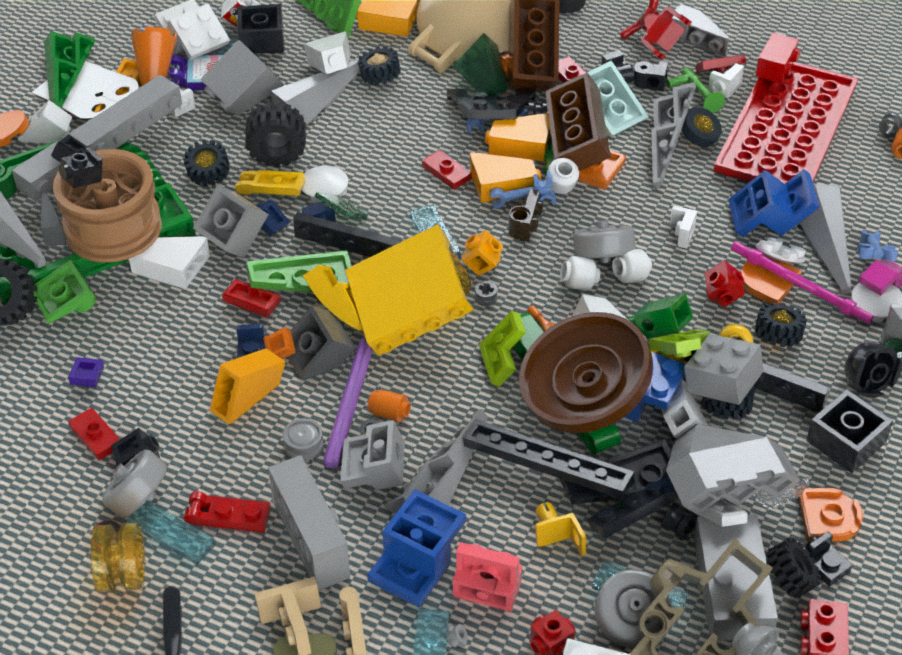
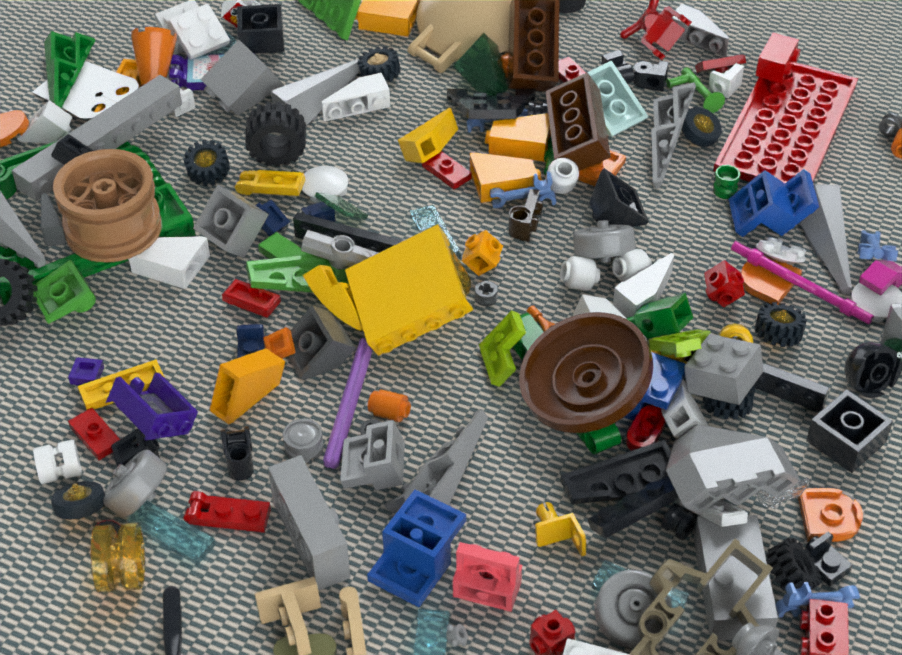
(47, 464): none -> white wheel
(78, 500): none -> black wheel
(81, 168): black brick -> none
(95, 393): none -> yellow plate
(155, 412): none -> dark purple window
(238, 454): none -> black piece
(278, 246): none -> bright green tile
(329, 53): white slope -> none
(338, 250): none -> light grey piece
(358, 97): none -> white slope
(428, 138): none -> yellow slope
(549, 459): black plate -> none
(616, 202): none -> black slope
(642, 431): none -> red plate
(643, 287): none -> white slope
(684, 221): white bracket -> none
(726, 181): none -> green wheel
(802, 595): none -> medium blue bar

